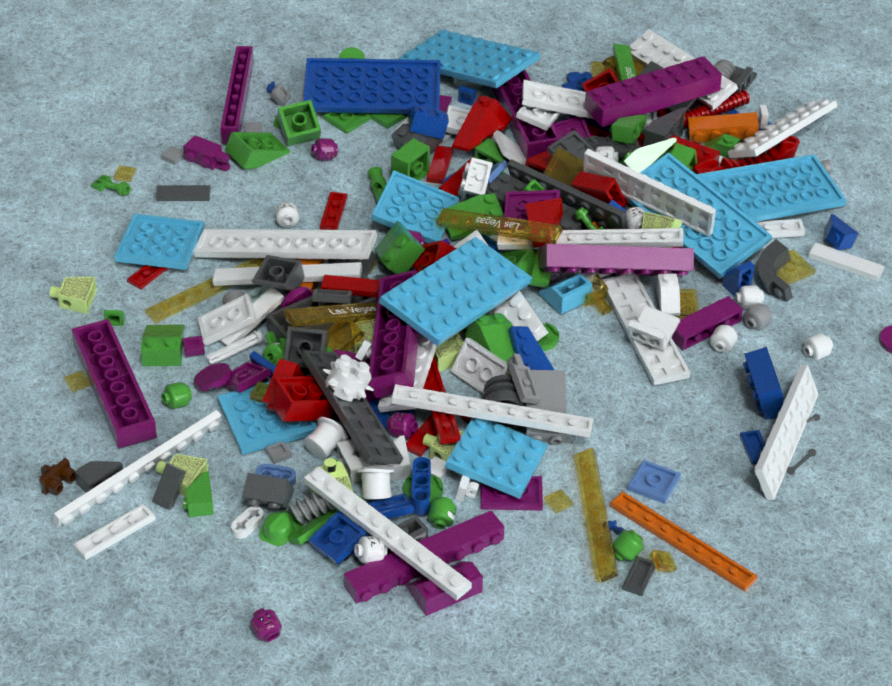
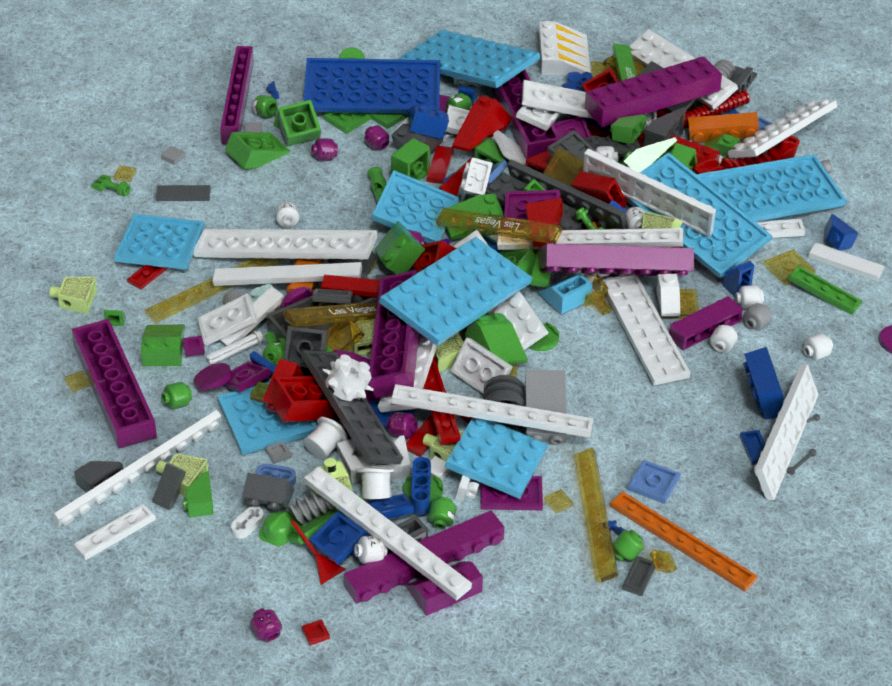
(53, 476): reddish brown hips -> none
(206, 154): magenta hinge -> none
(265, 106): none -> bright green head
(279, 273): dark grey slope -> none
(280, 94): light grey tile -> none
(315, 632): none -> red tile
(326, 568): none -> red piece
(333, 211): red tile -> none
(365, 351): white plate -> none
(376, 137): none -> magenta head
(459, 100): none -> bright green head
(523, 380): light grey hinge -> none
(529, 349): blue wing -> none
(562, 49): none -> white slope
(653, 327): white bracket -> none
(763, 116): white tile -> none
(769, 263): dark grey arch -> none
(824, 290): none -> bright green tile

